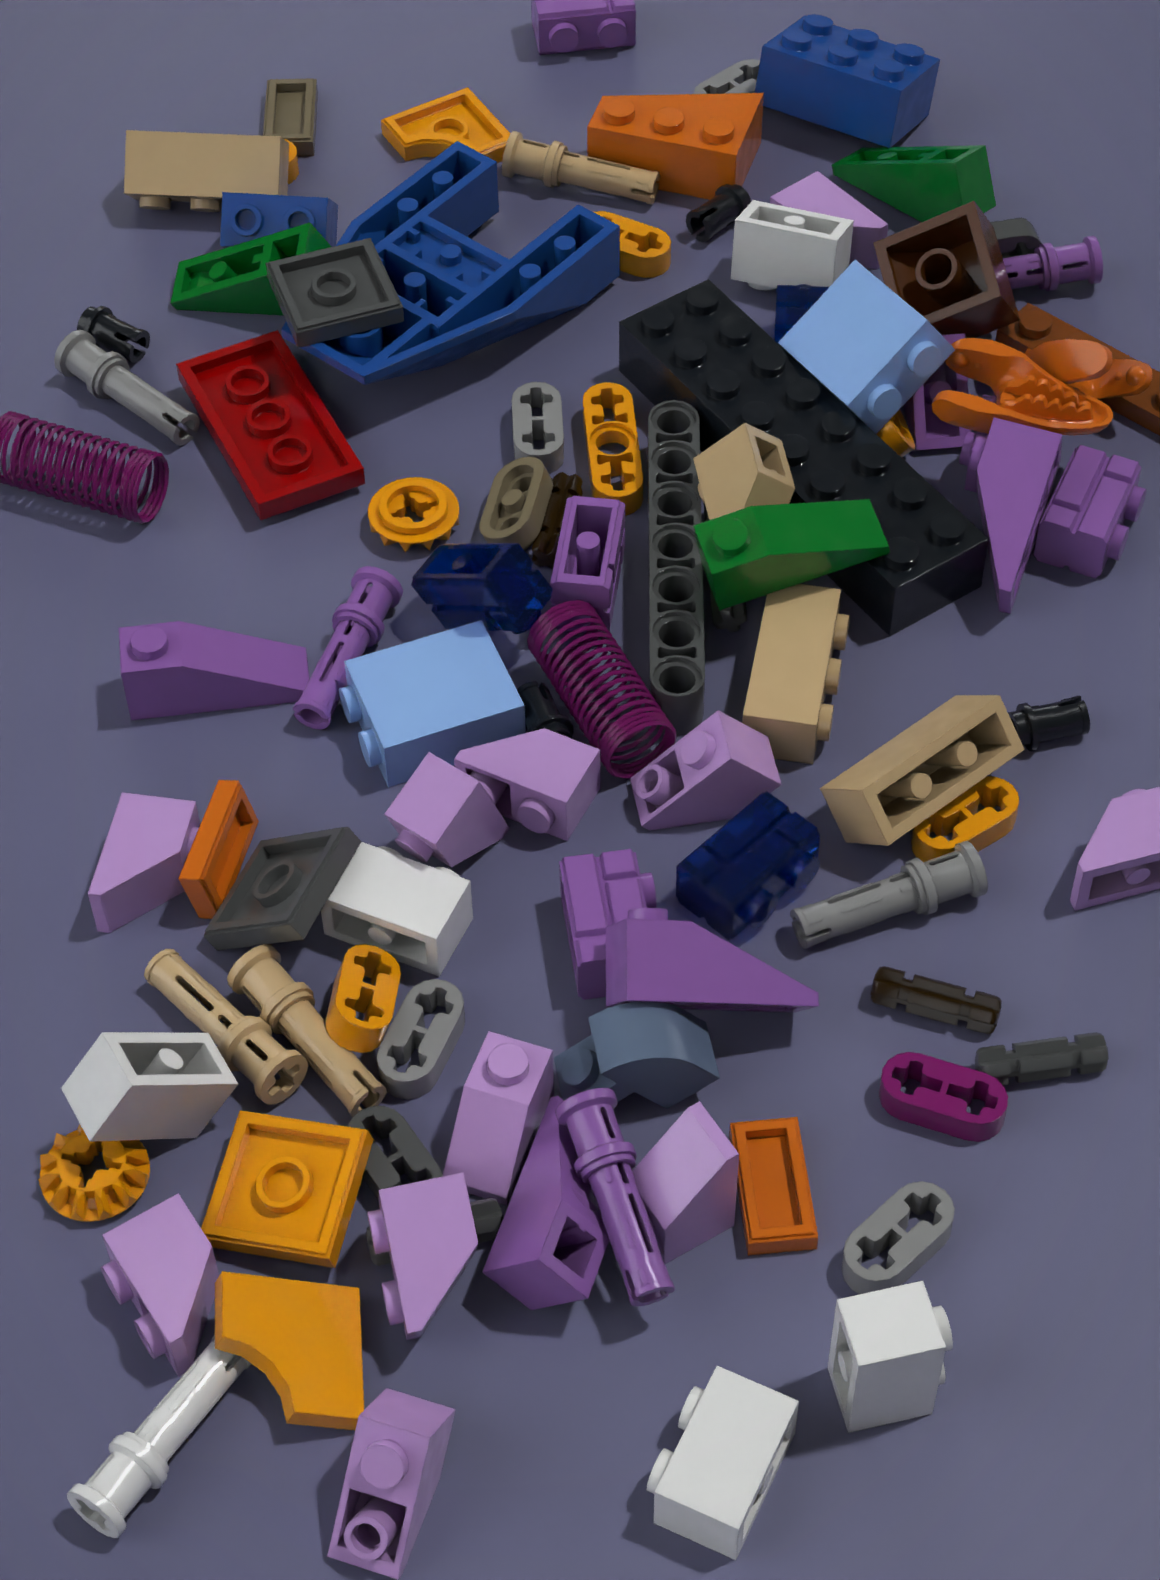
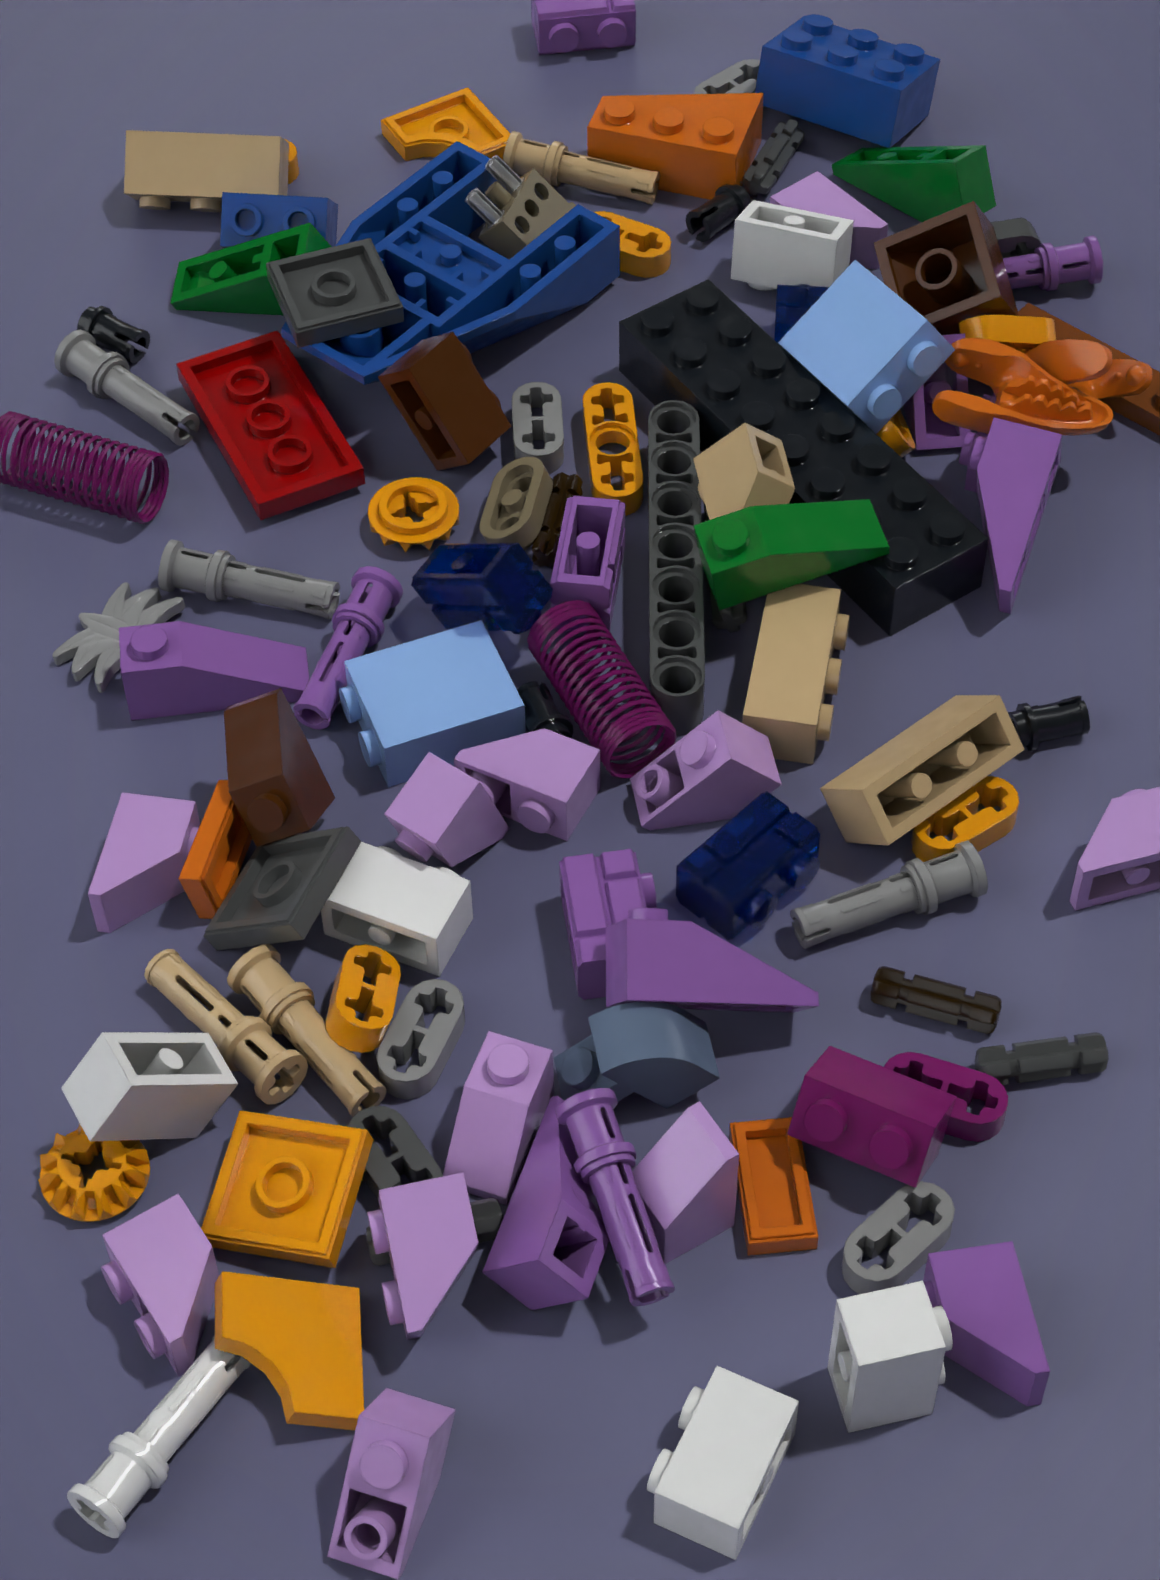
(99, 641): none -> light grey piece
(224, 577): none -> light grey pin
(272, 769): none -> reddish brown slope
(292, 112): dark tan tile -> none
(445, 401): none -> reddish brown brick
(522, 208): none -> dark tan piece
(773, 158): none -> dark grey axle
(871, 1115): none -> magenta brick
(990, 1318): none -> medium lavender slope
(1011, 330): none -> light orange beam
(1089, 512): medium lavender brick -> none

